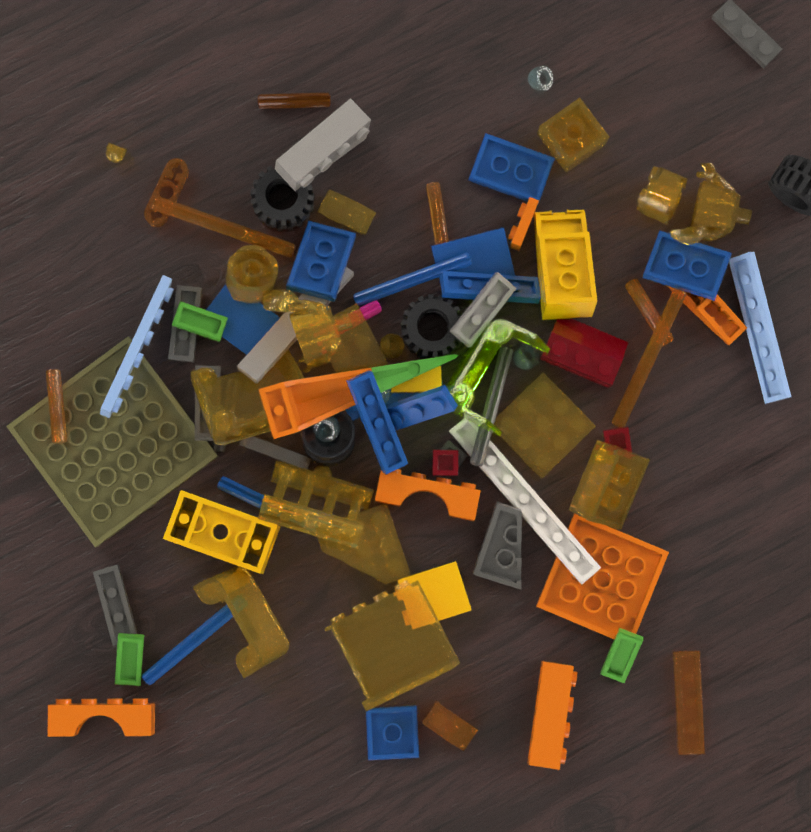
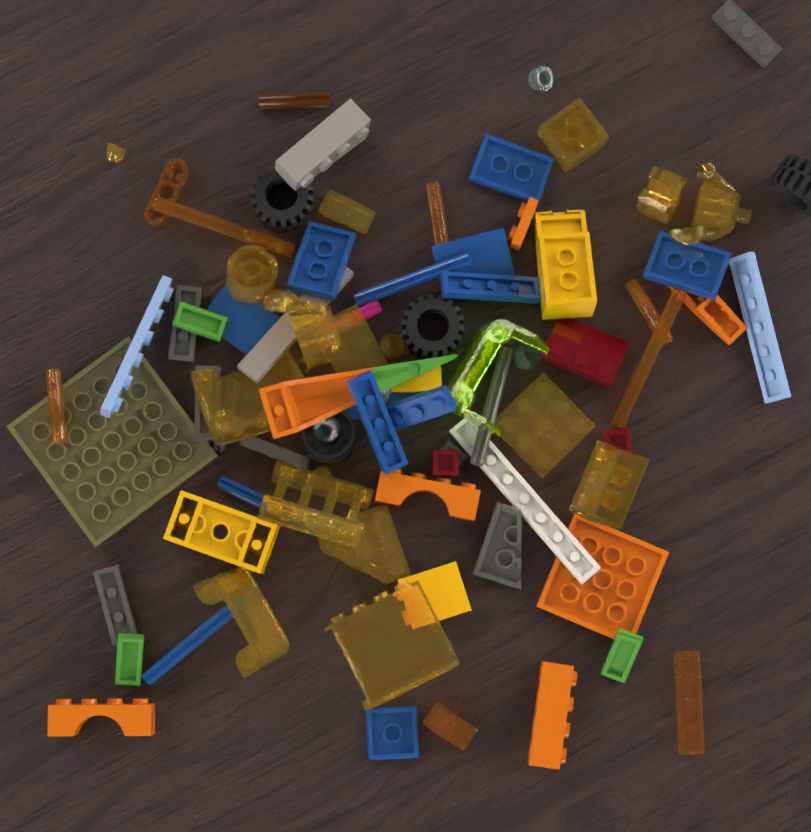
(483, 309): light grey tile -> none

